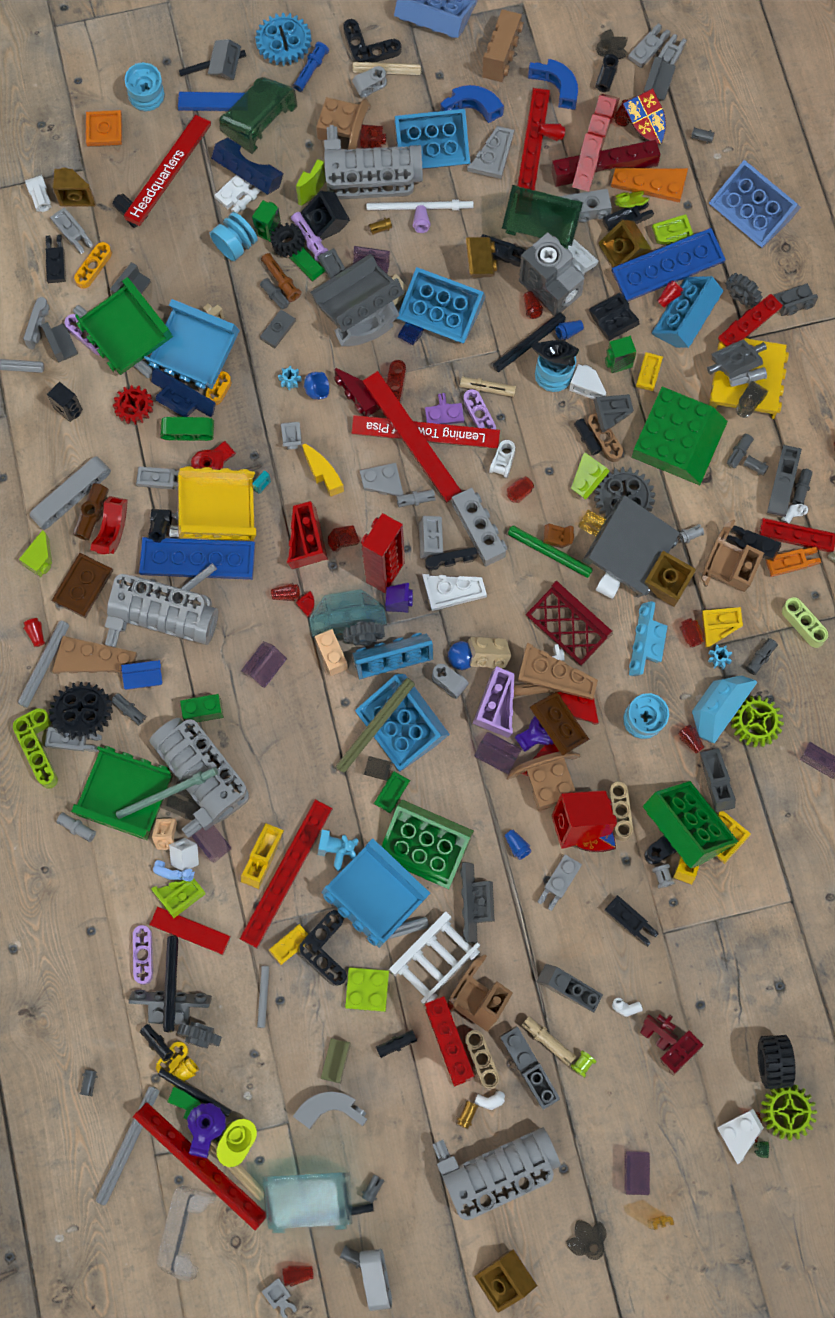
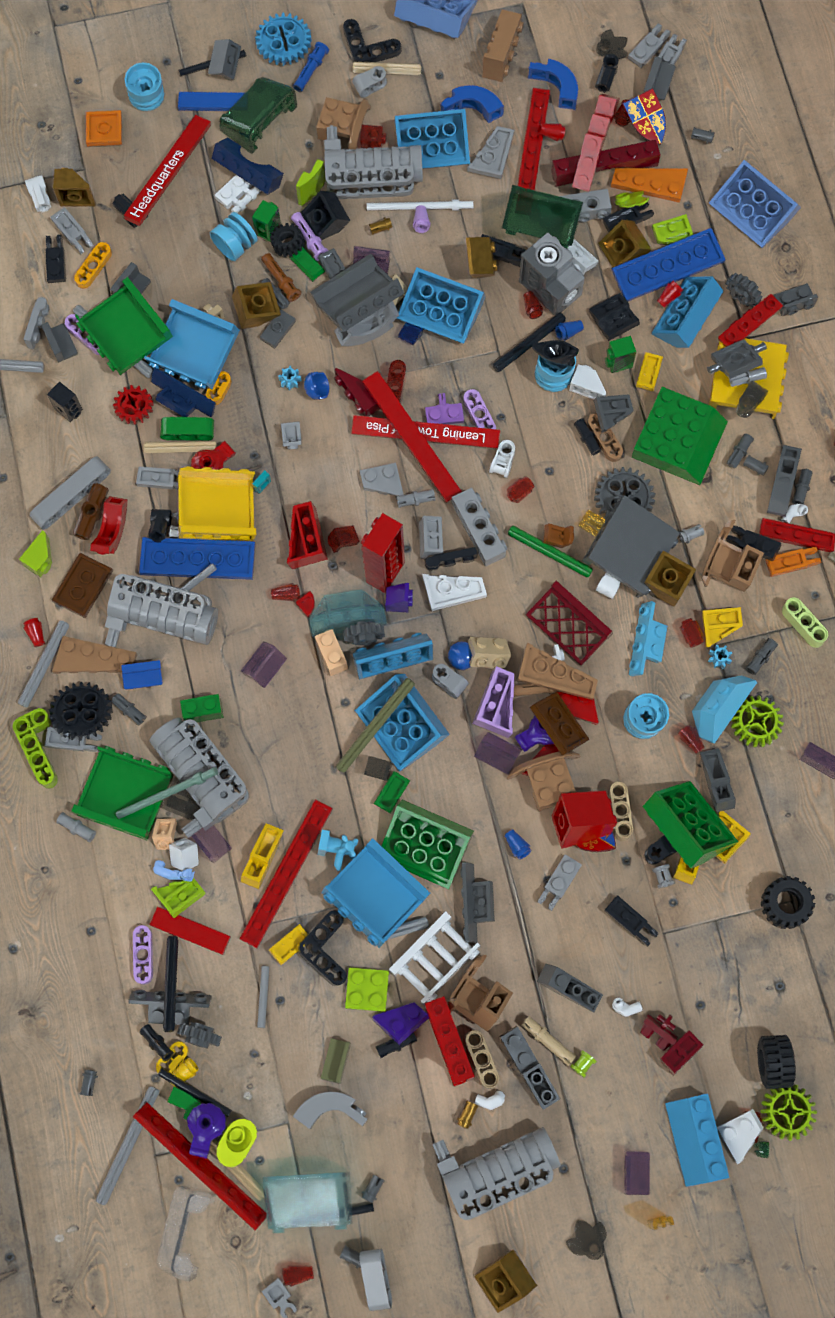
(178, 446): none -> tan axle
(255, 304): none -> pearl gold slope
(323, 470): yellow slope -> none
(401, 1021): none -> dark purple wing
(466, 383): tan pin -> none
(588, 476): lime wing -> none
(697, 1140): none -> dark azure slope
(802, 894): none -> black tyre

